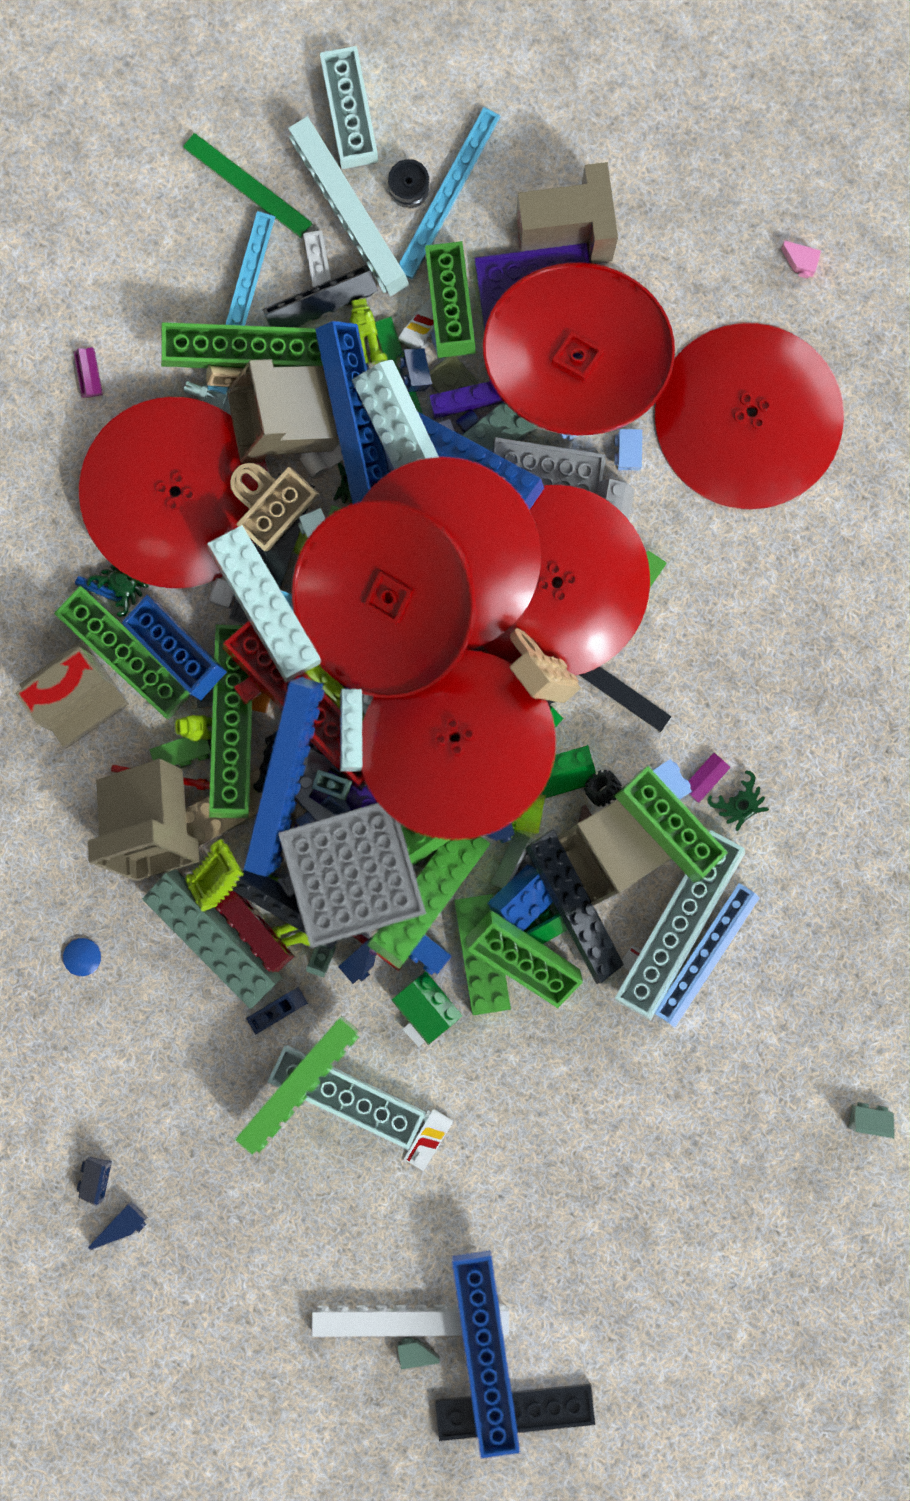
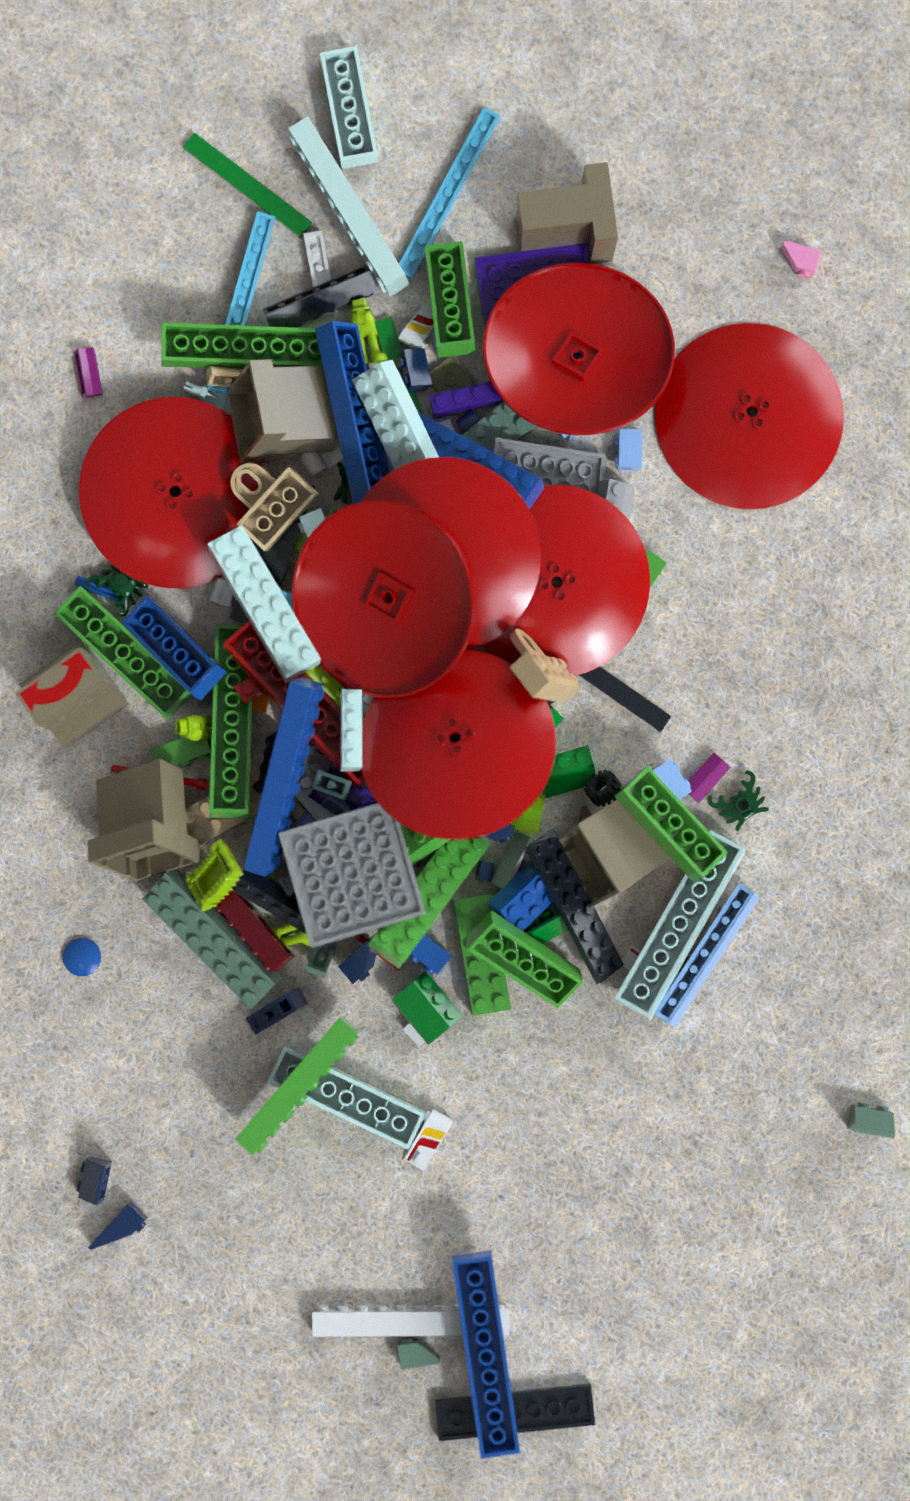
(401, 191): black wheel -> none
(485, 871): none -> dark blue brick

